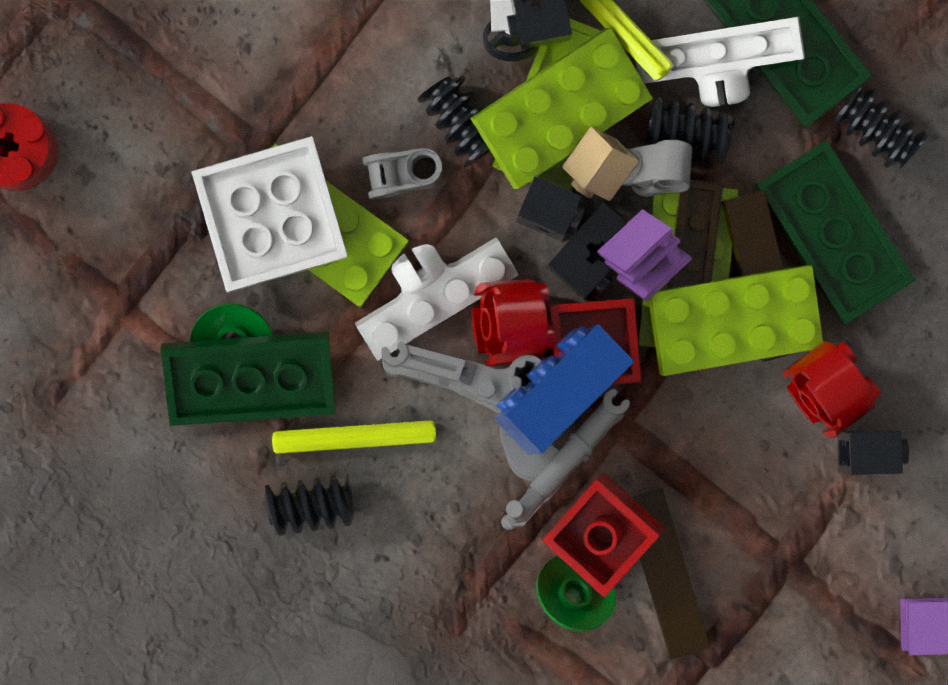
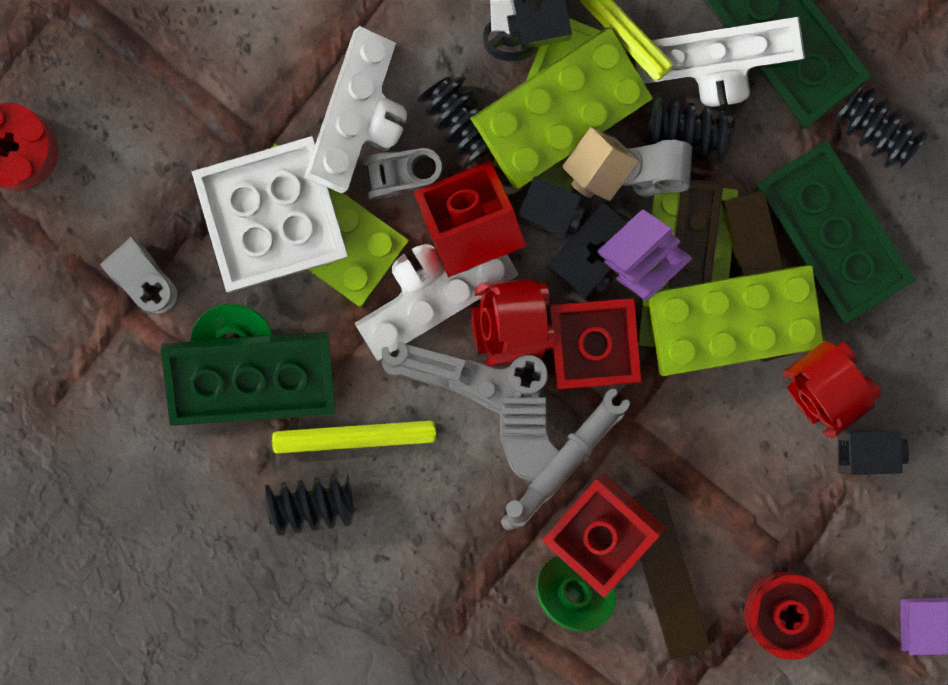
(136, 272): none -> light grey piece
(356, 112): none -> white plate
(469, 219): none -> red brick
(562, 388): blue brick -> none
(802, 634): none -> red brick

